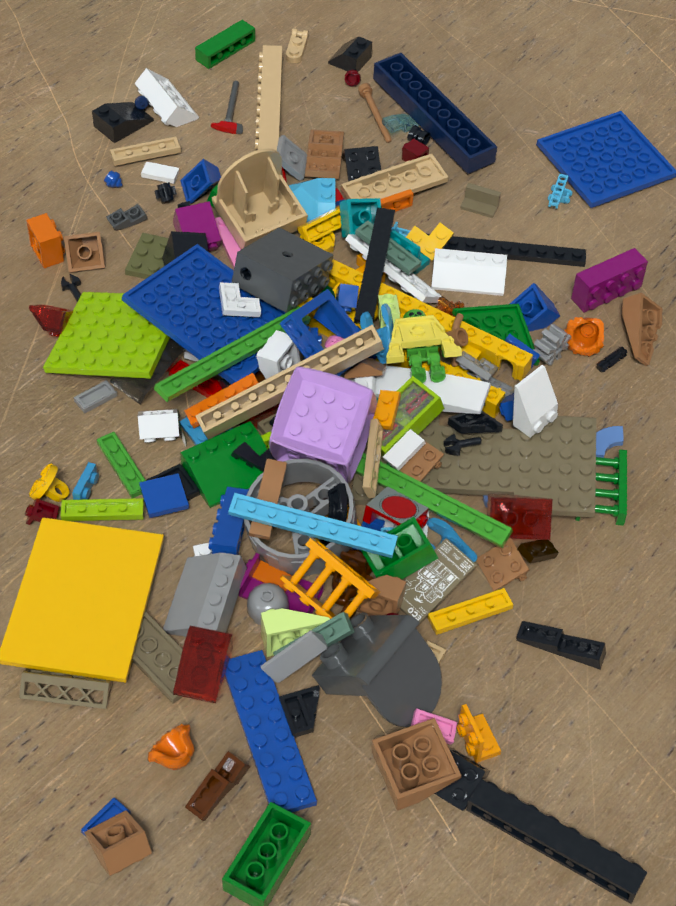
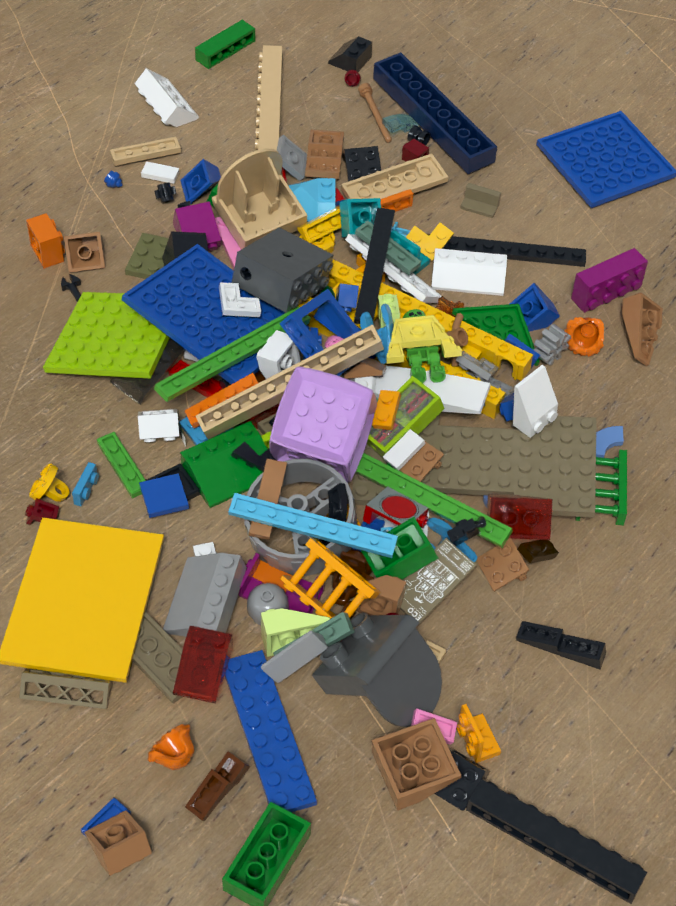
(51, 318): clear red slope -> none
(95, 396): light grey tile -> none
(102, 509): lime plate -> none
(119, 120): black slope -> none
(131, 217): dark grey slope -> none
(141, 102): dark blue hair -> none
(227, 125): piece -> none
(229, 529): blue brick -> none
(296, 45): tan plate -> none
(301, 710): black wing -> none
(373, 458): tan tile -> none
(458, 444): black bar -> none
(465, 530): none -> black piece
(470, 611): yellow plate -> none
(474, 423): black wing -> none
(562, 193): medium azure piece -> none
(611, 359): black axle -> none

